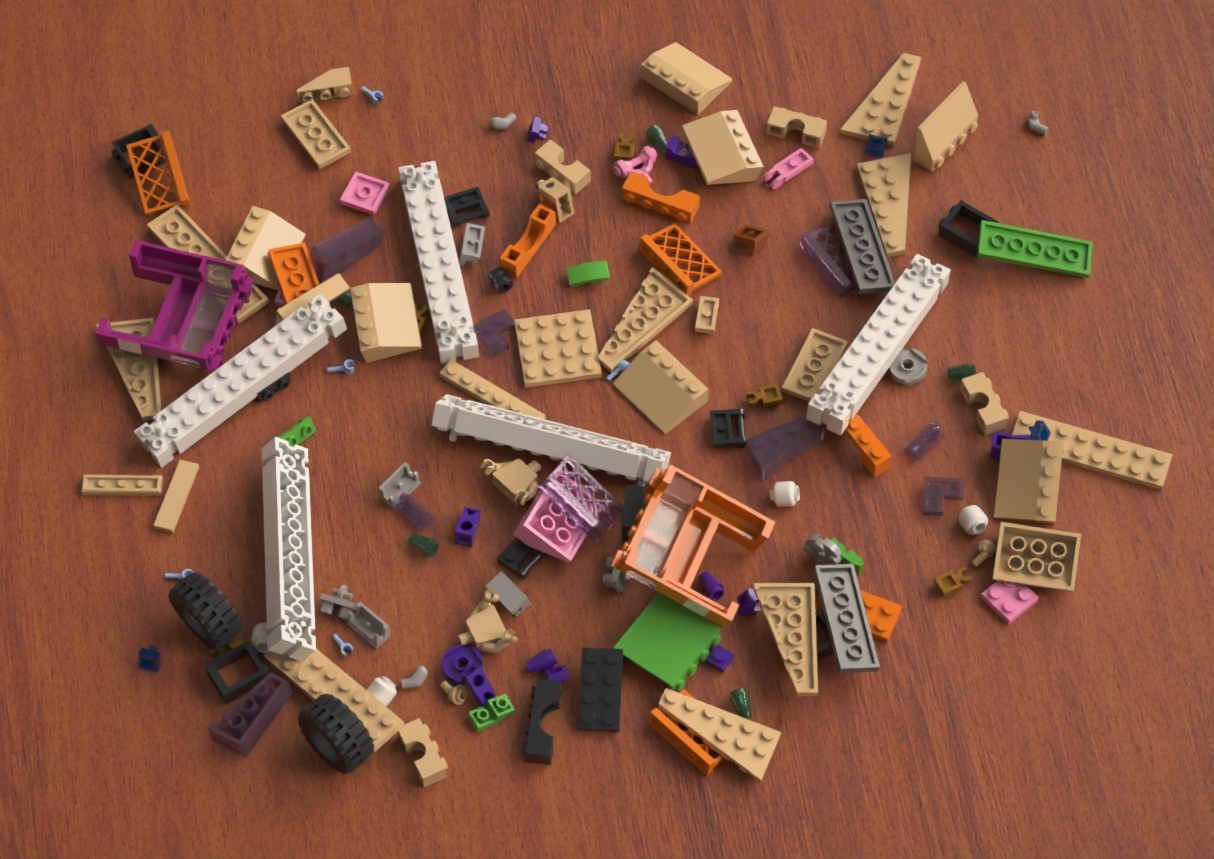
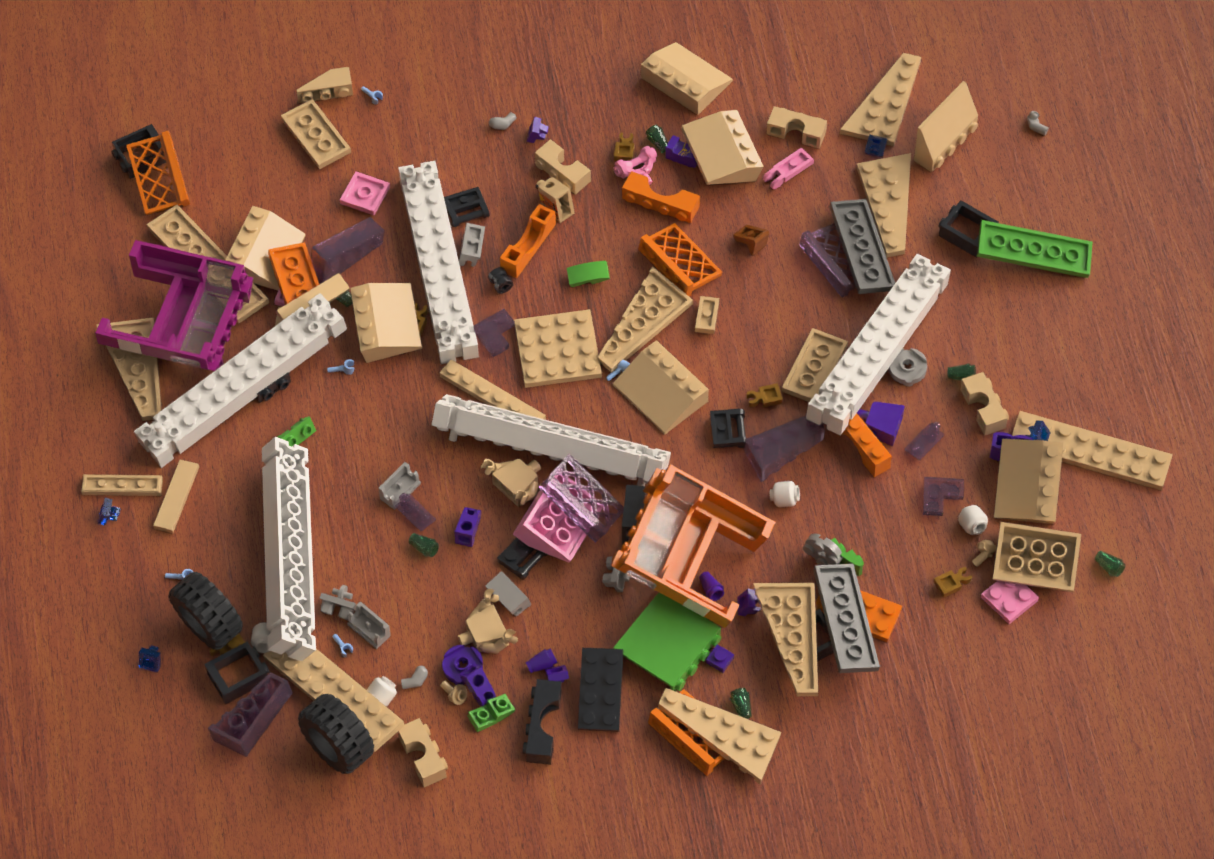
(108, 512): none -> clear blue tile
(883, 420): none -> dark purple torso
(1112, 565): none -> clear green cone

